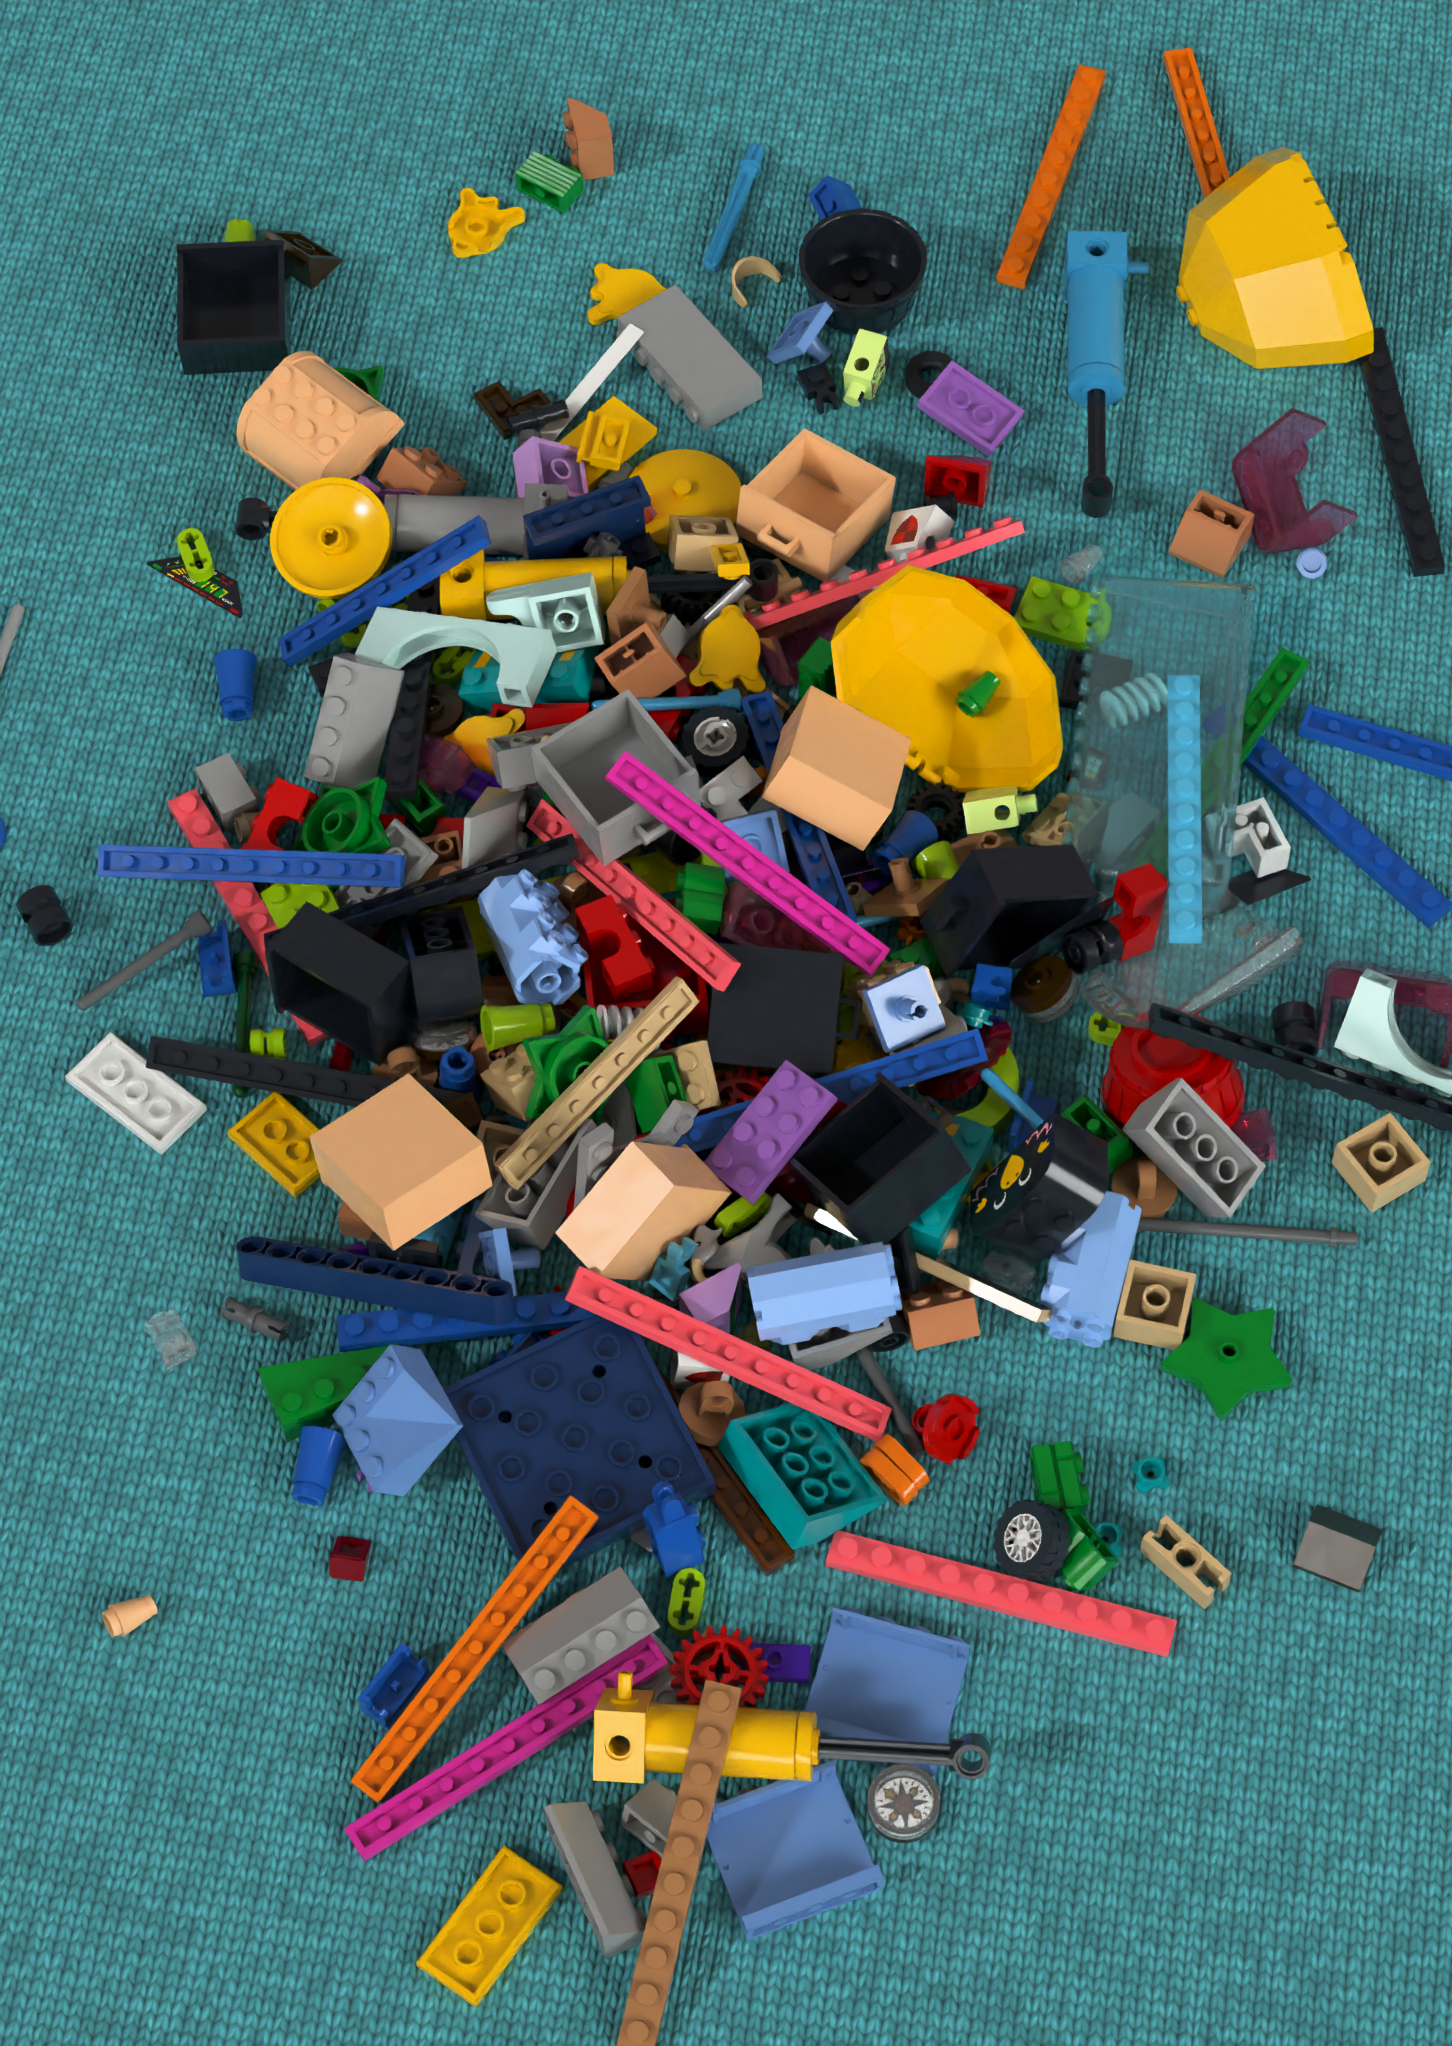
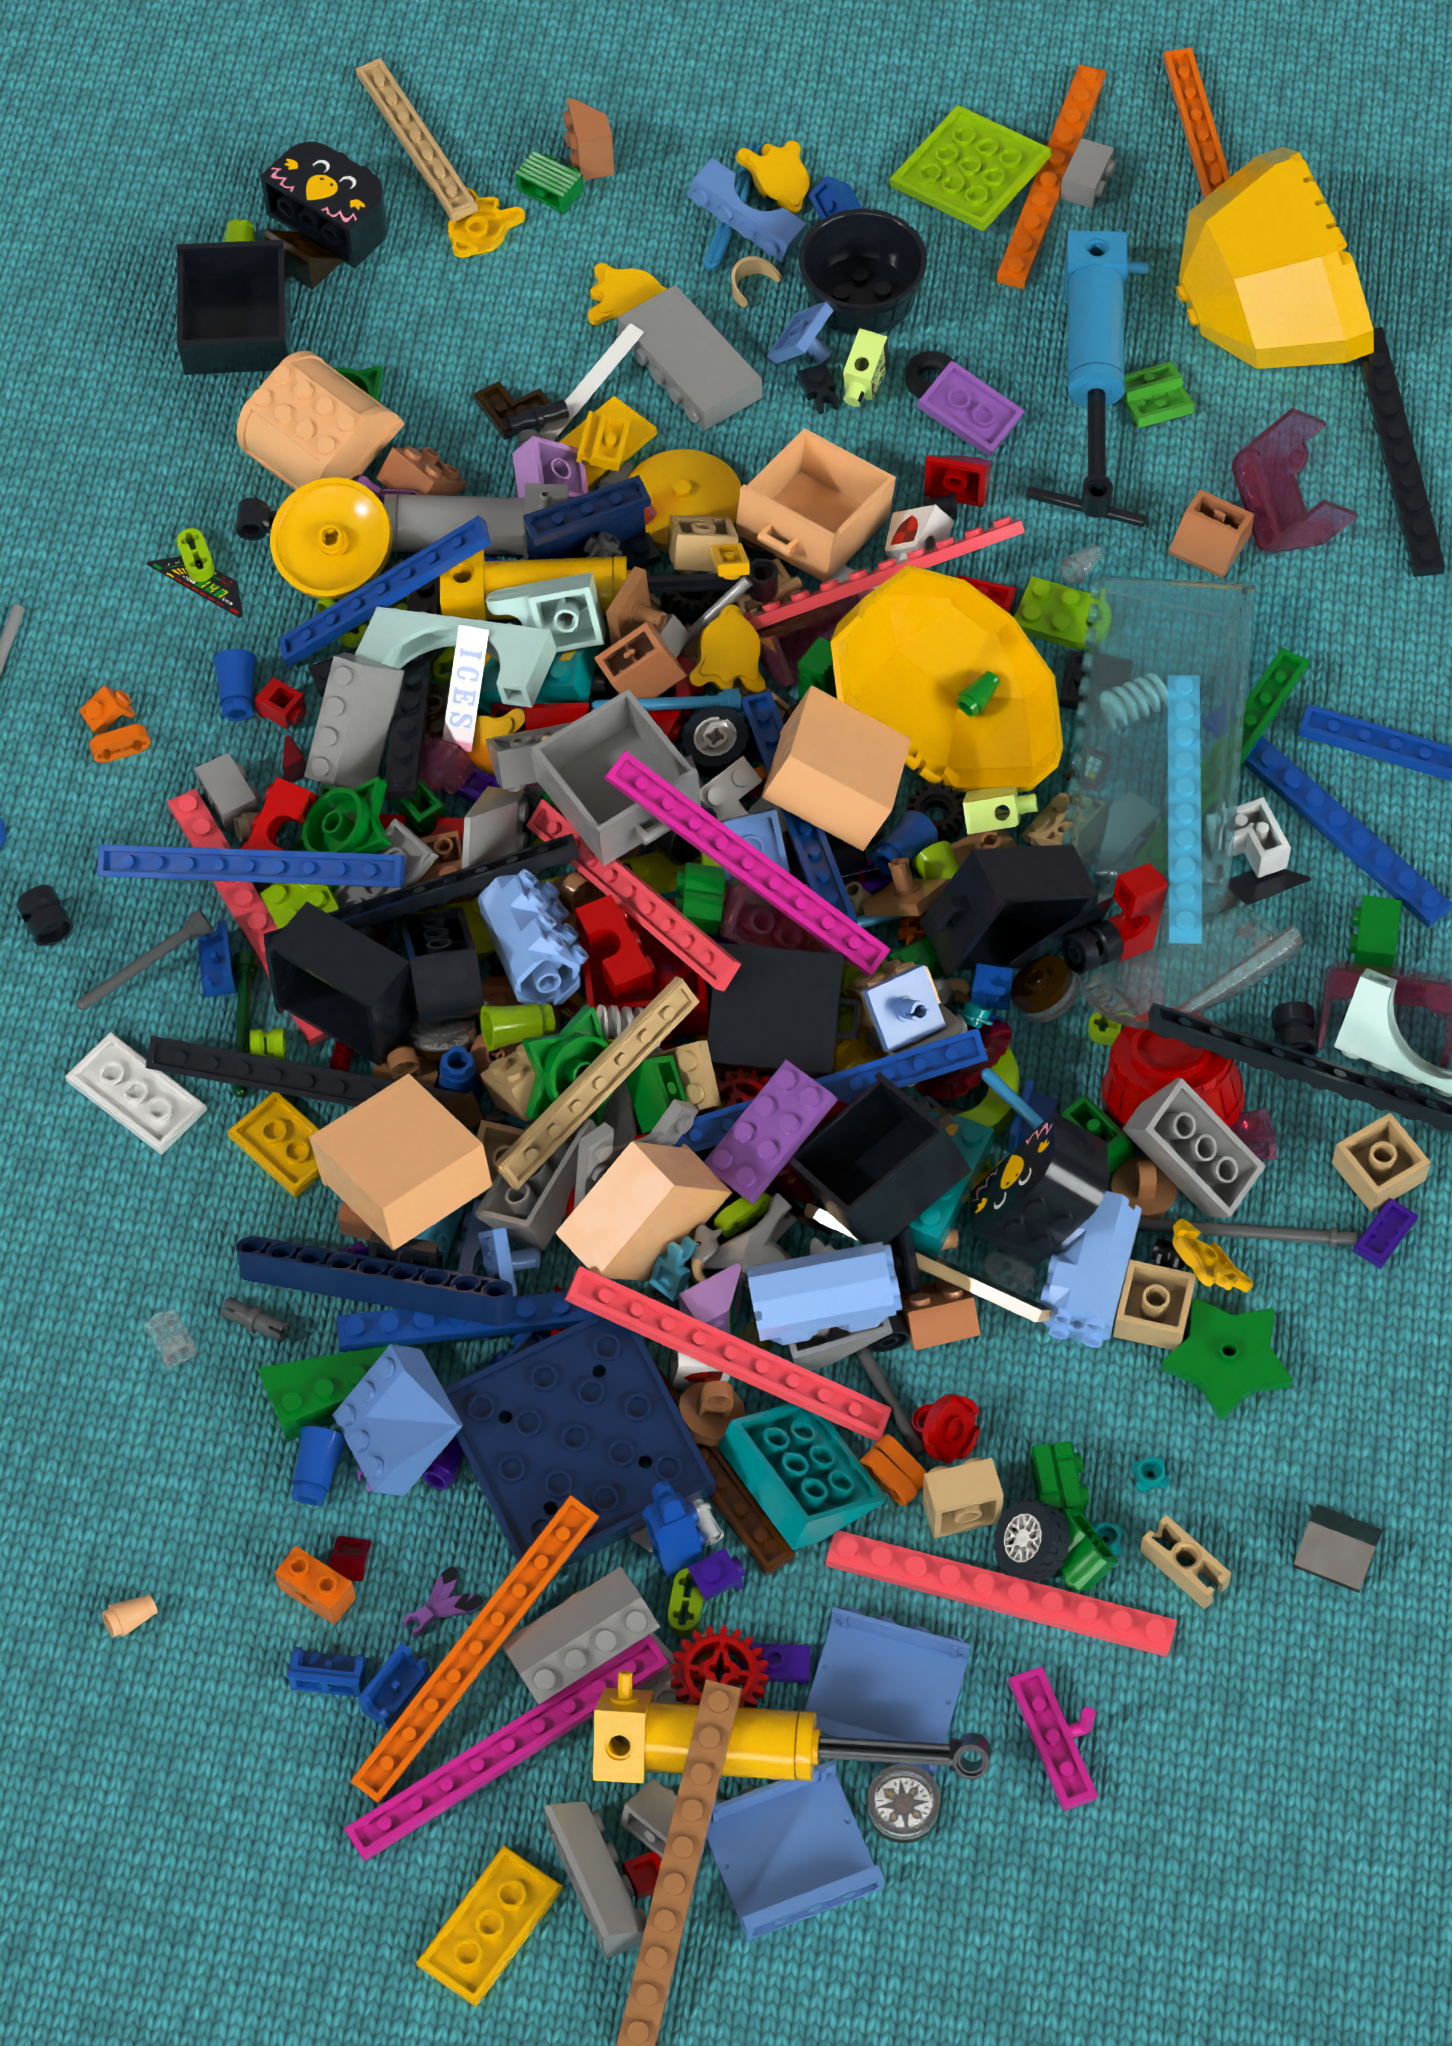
(106, 708): none -> orange bracket
(119, 743): none -> orange beam
(281, 704): none -> red brick
(293, 761): none -> dark red slope
(315, 1585): none -> orange brick
(327, 200): none -> black brick
(327, 1673): none -> blue hinge
(417, 140): none -> tan tile
(442, 1604): none -> medium lavender piece
(445, 1467): none -> dark purple cone
(465, 686): none -> white sticker
(707, 1523): none -> white pin
(717, 1574): none -> dark purple bracket
(772, 231): none -> medium blue arch
(778, 174): none -> yellow tile
(962, 1497): none -> tan brick
(970, 167): none -> lime plate
(1055, 1738): none -> dark pink plate
(1075, 504): none -> black bar
(1088, 173): none -> light grey brick
(1156, 395): none -> bright green slope
(1166, 1255): none -> black plate
(1207, 1261): none -> yellow tile
(1312, 562): medium blue tile -> none
(1376, 931): none -> green brick
(1385, 1233): none -> dark purple plate

